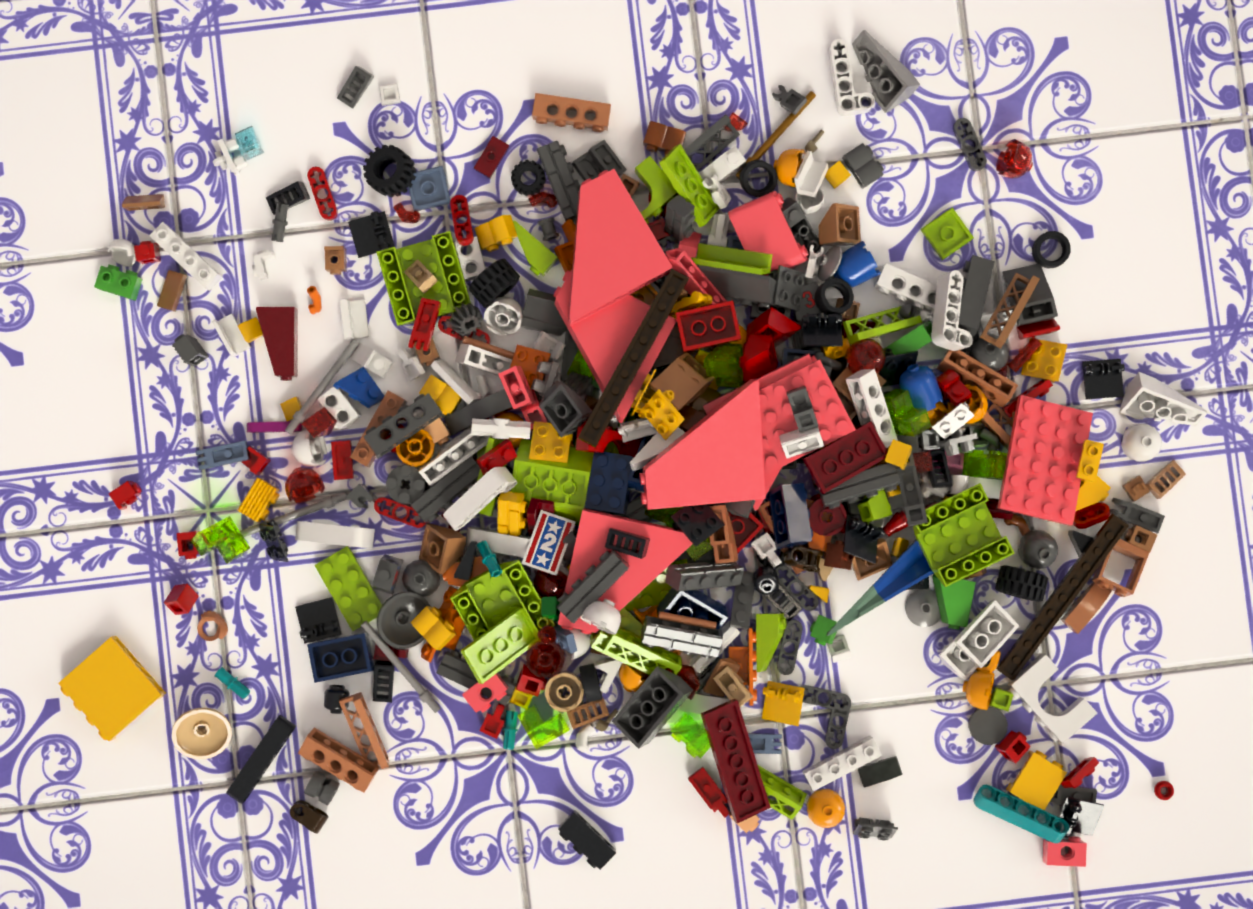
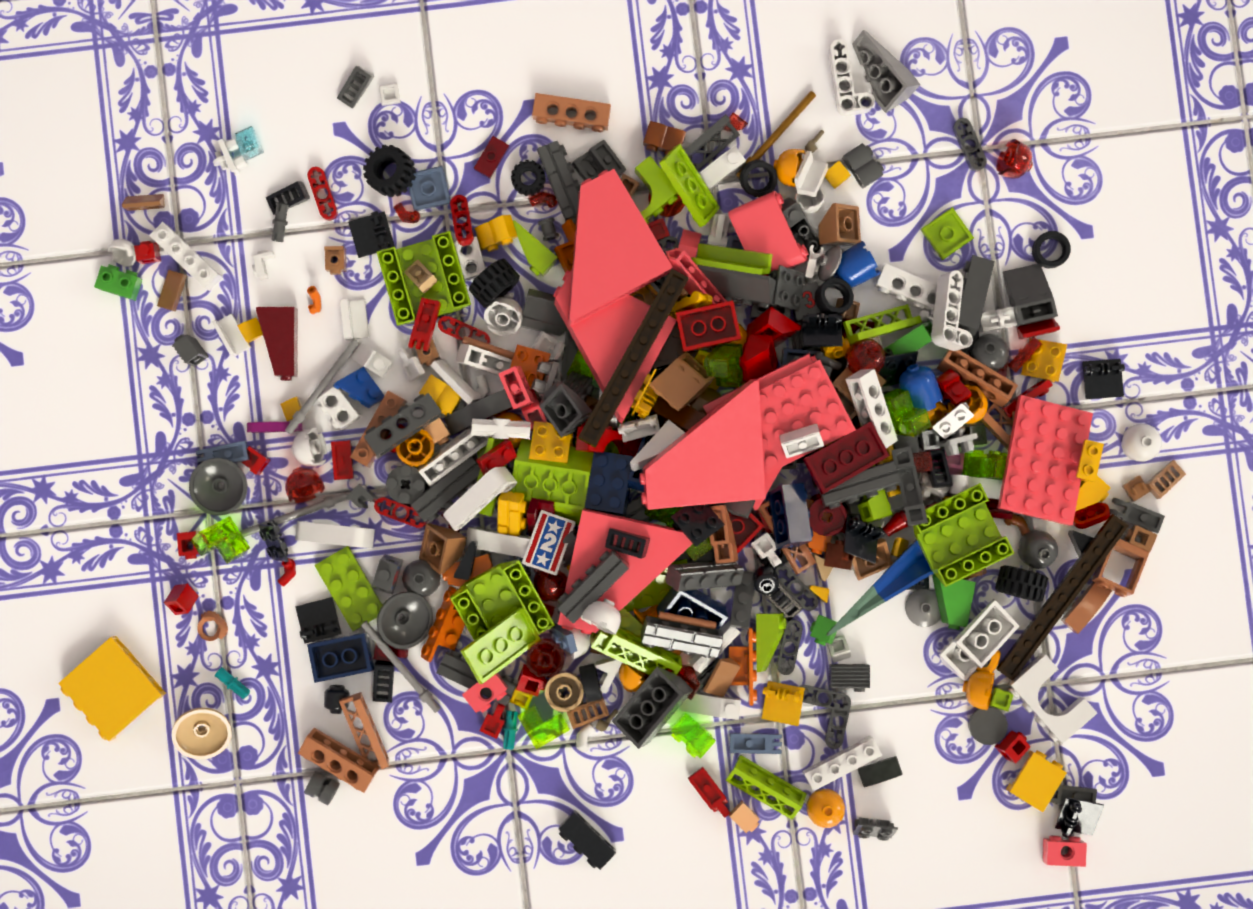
(125, 494): red brick -> none
(205, 488): none -> dark grey dish
(259, 500): yellow brick -> none
(261, 759): black beam -> none
(289, 572): none -> red arm
(310, 816): dark brown piece -> none
(320, 423): clear red slope -> none
(433, 627): yellow brick -> none
(465, 319): dark grey gear -> none
(489, 559): teal axle -> none
(547, 630): clear red plate -> none
(549, 608): green slope -> none
(662, 413): yellow hinge -> none
(679, 218): dark grey brick -> none
(719, 193): white plate -> none
(733, 686): tan slope -> none
(735, 760): dark red plate -> none
(791, 100): dark grey plate -> none
(802, 409): dark grey slope -> none
(806, 559): dark brown piece -> none
(849, 676): none -> dark grey brick
(898, 454): yellow panel -> none
(906, 309): dark grey hinge -> none
(992, 439): dark grey arm -> none
(1017, 309): medium nougat fence -> none
(1021, 813): teal beam -> none
(1083, 769): red plate -> none
(1156, 400): white wedge -> none
(1169, 790): red plate -> none

